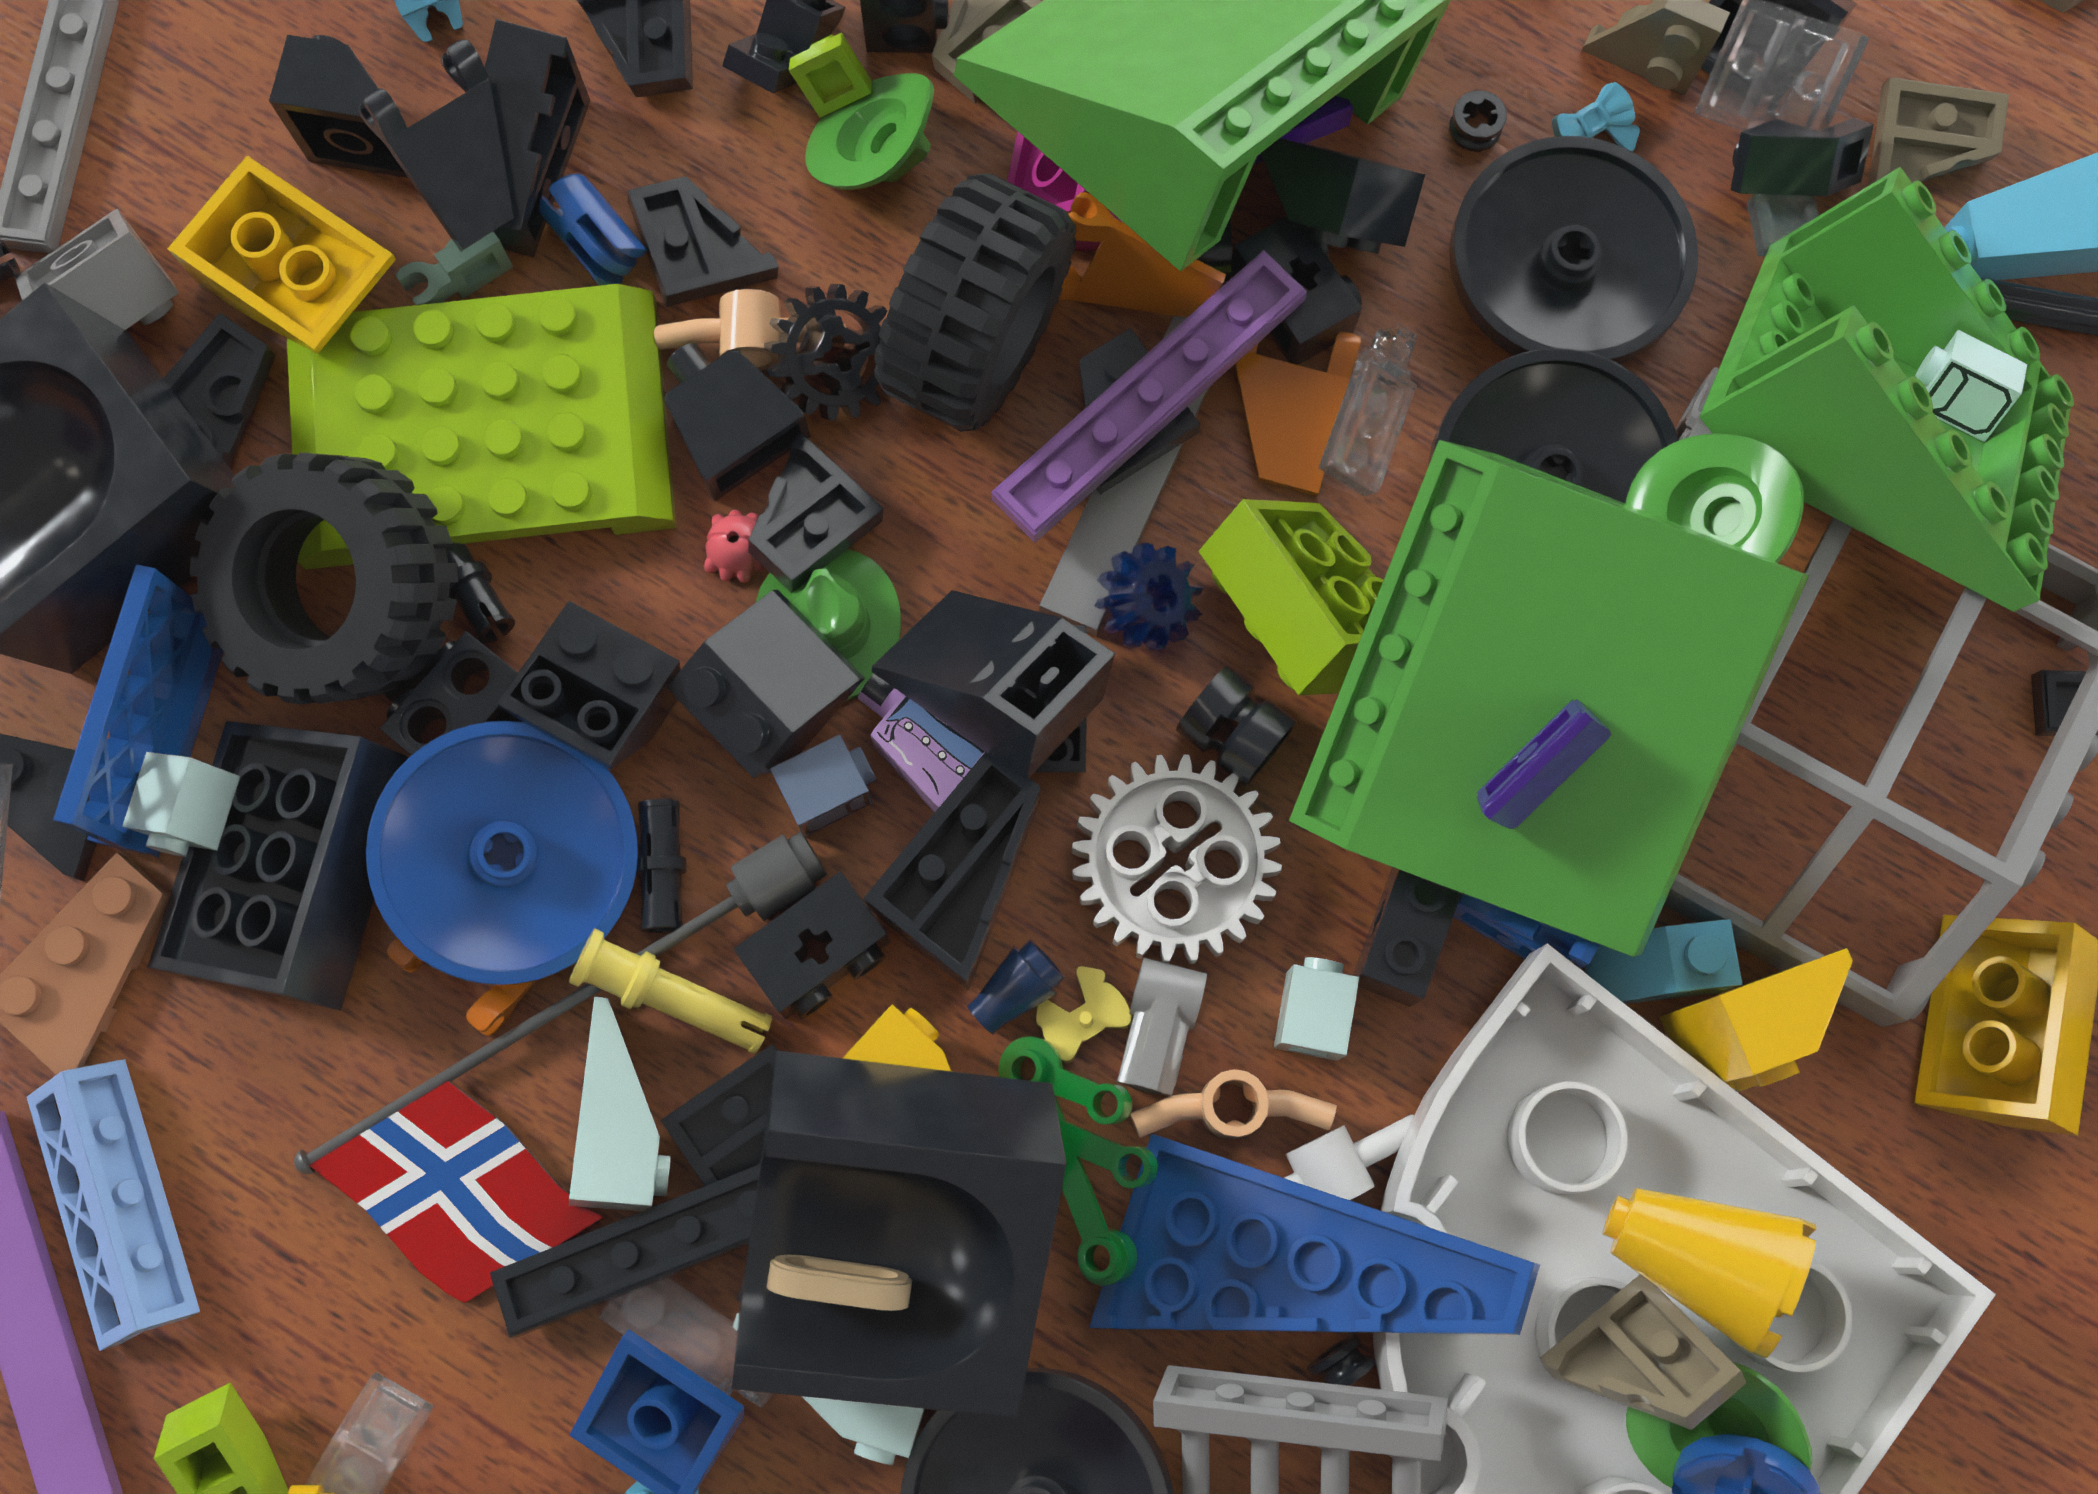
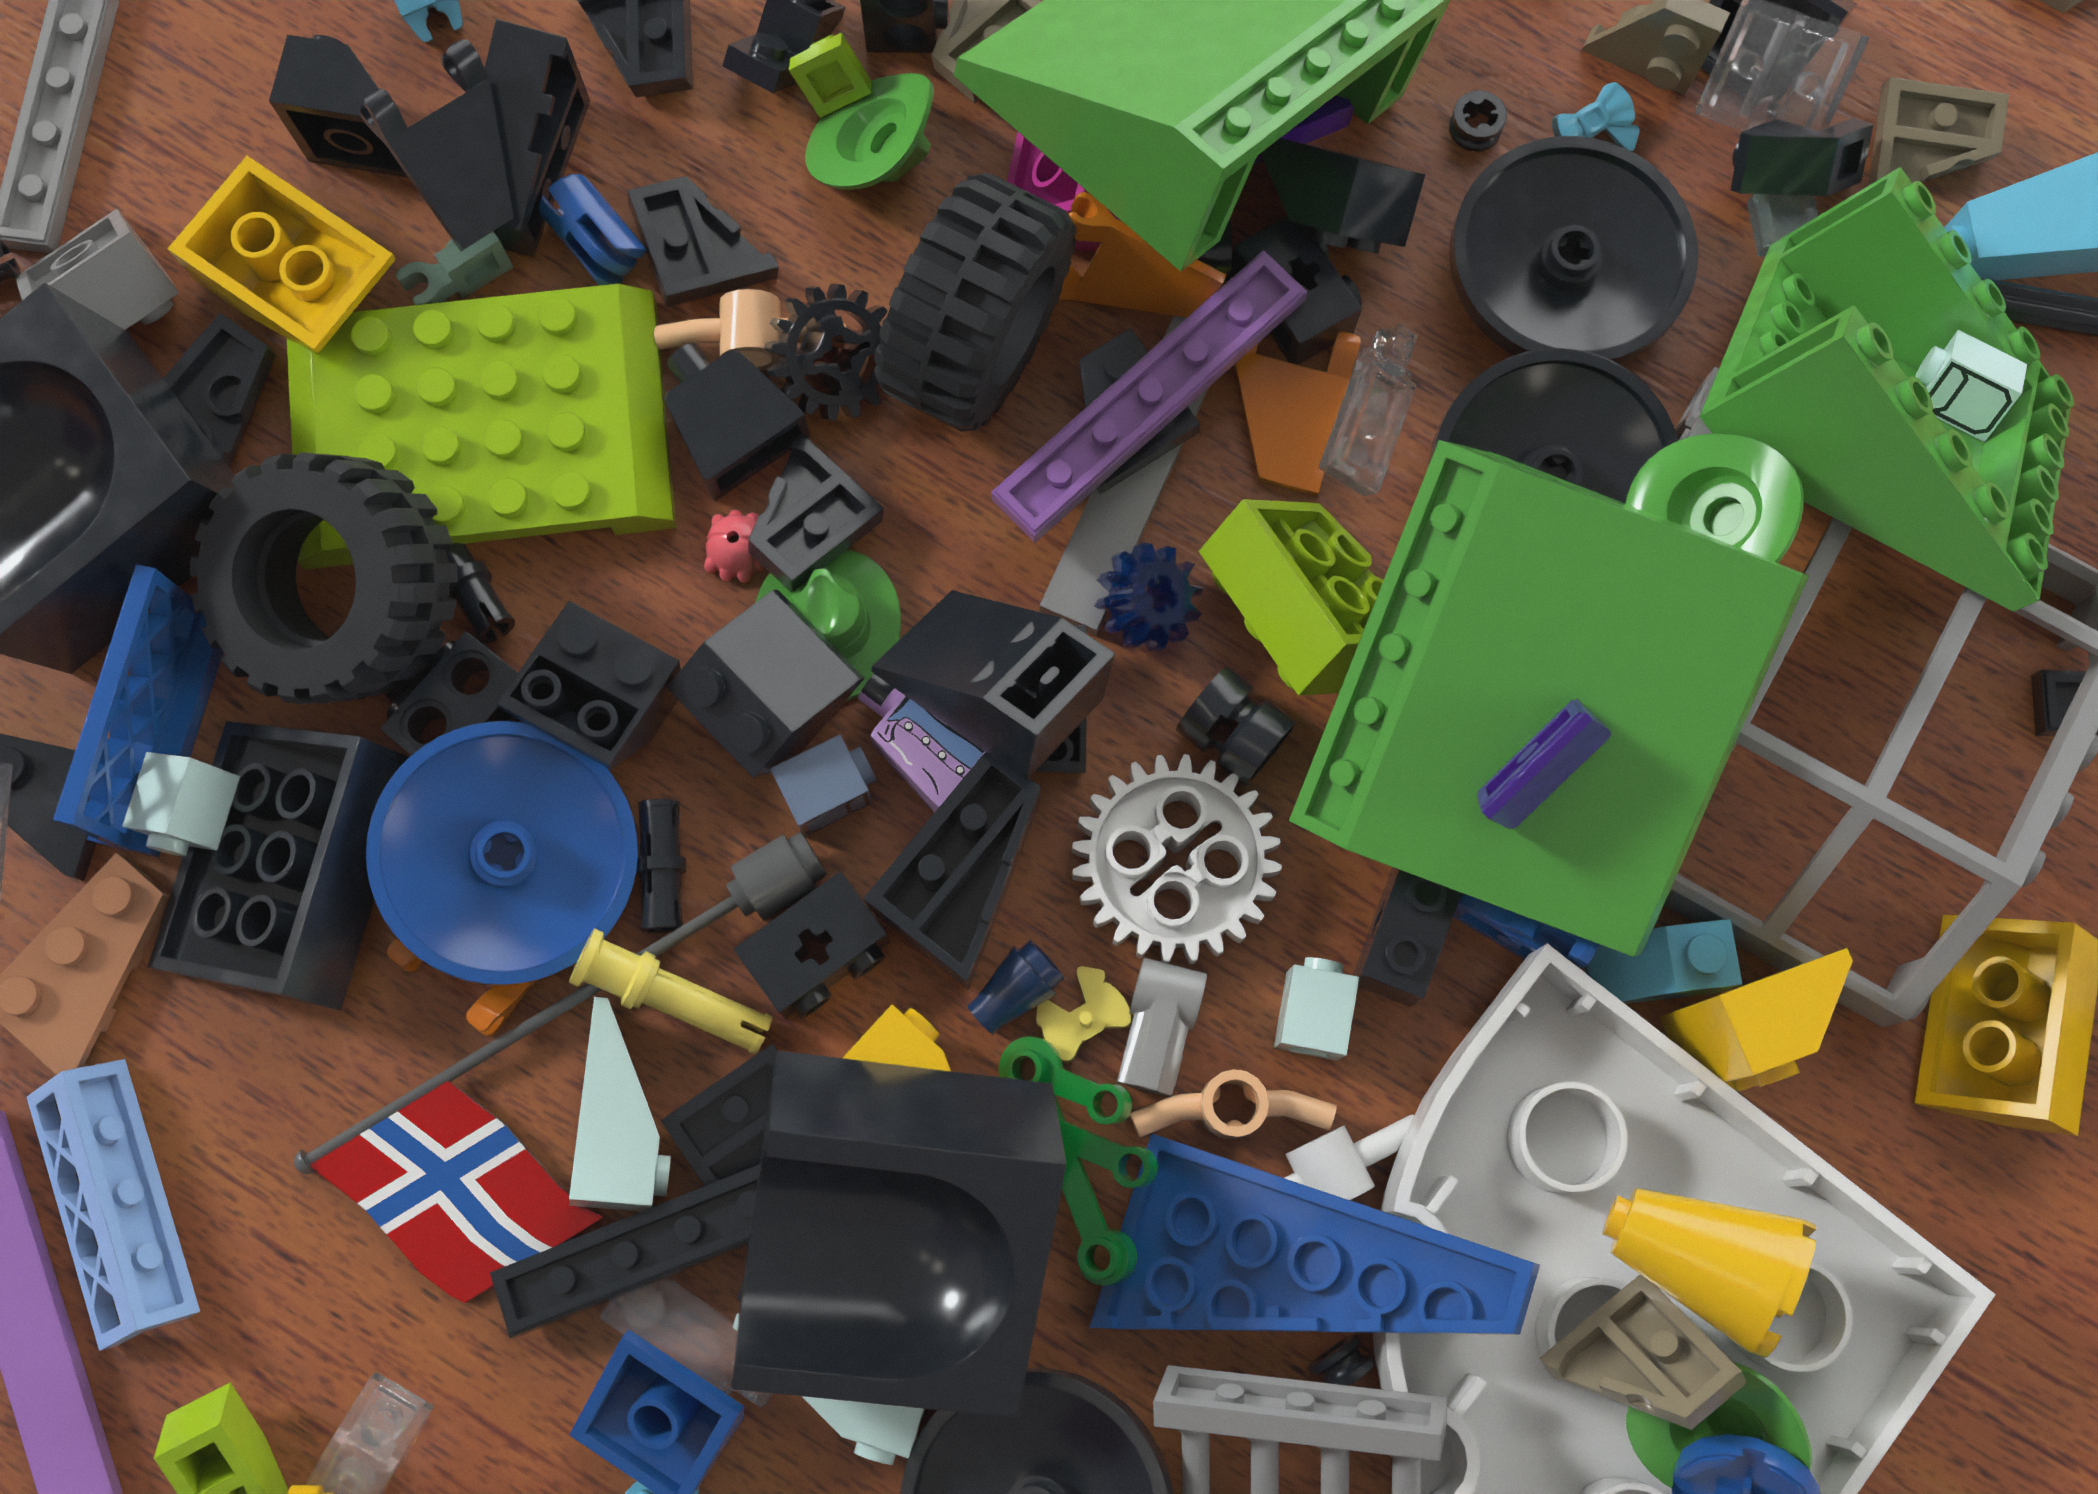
(839, 1282): tan tile -> none

